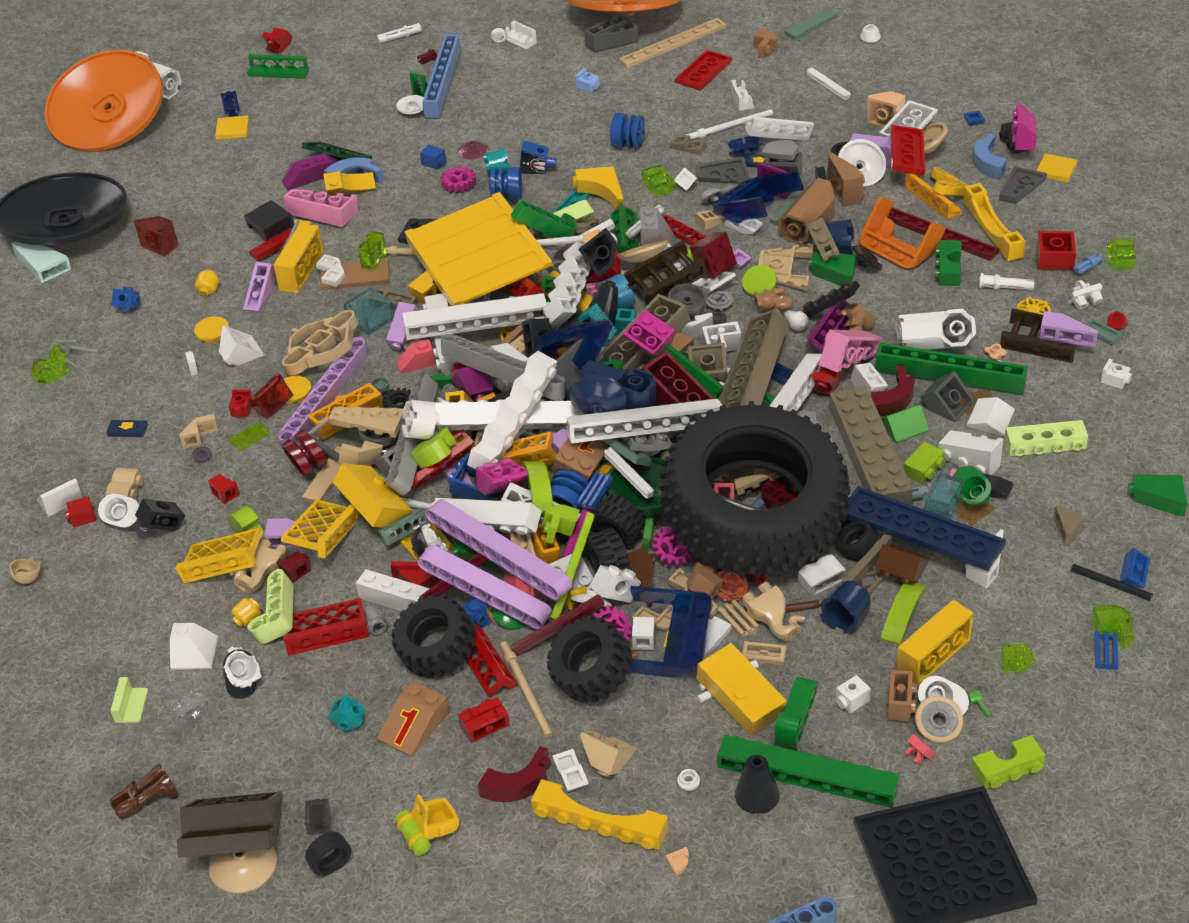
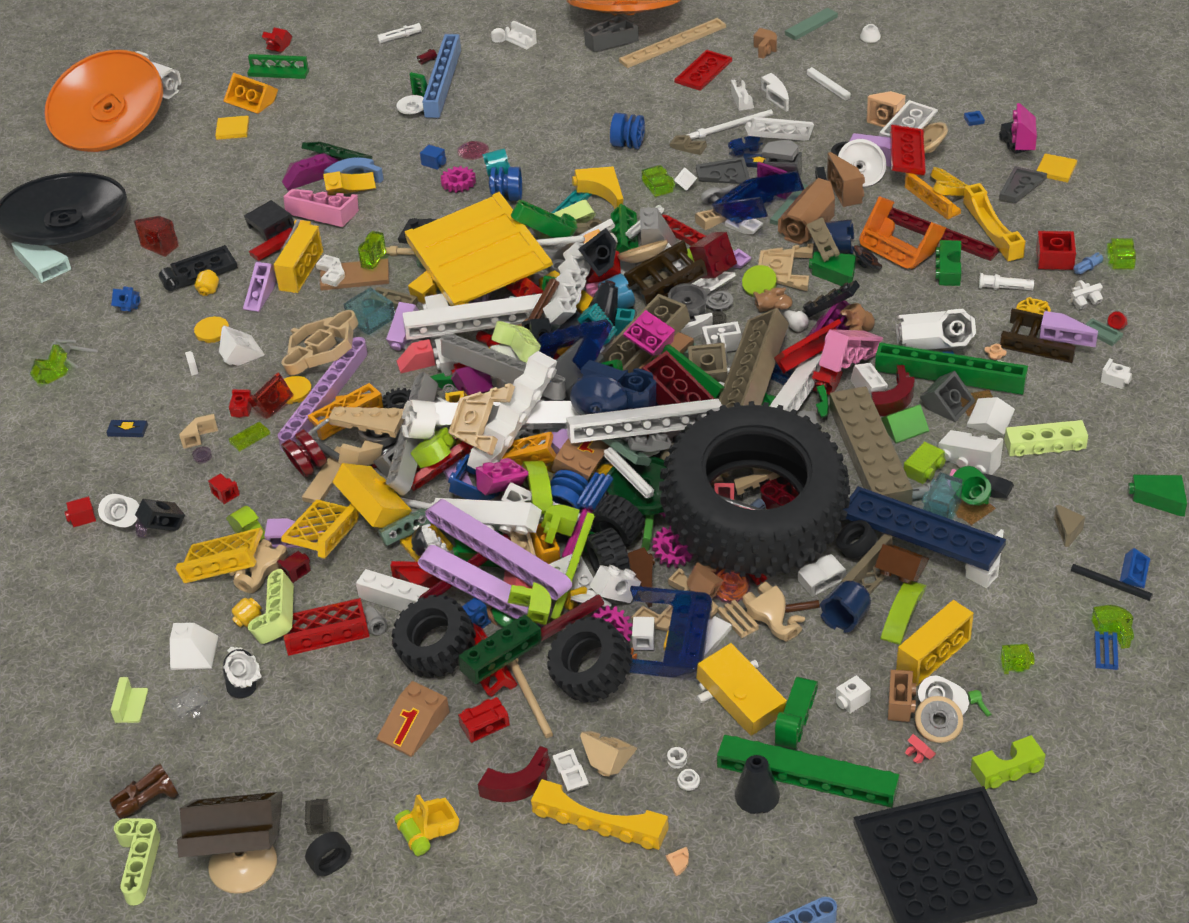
(24, 570): tan hair -> none
(56, 499): white slope -> none
(125, 482): tan brick -> none
(143, 840): none -> yellowish green beam
(175, 278): none -> black hinge
(230, 103): clear blue hips -> none
(249, 93): none -> light orange slope
(346, 713): teal brick -> none
(381, 384): sand green wheel -> none
(473, 414): none -> tan wing
(485, 338): none -> red axle
(499, 649): none -> dark green brick
(518, 338): none -> yellowish green beam
(535, 159): torso -> none
(536, 599): none -> lime brick
(544, 299): none -> reddish brown axle
(586, 81): light blue brick -> none
(677, 763): none -> white bush
(763, 655): tan tile -> none
(775, 91): none -> white slope
(805, 348): none -> red fence
(823, 406): none -> green slope
(985, 161): medium blue arch -> none

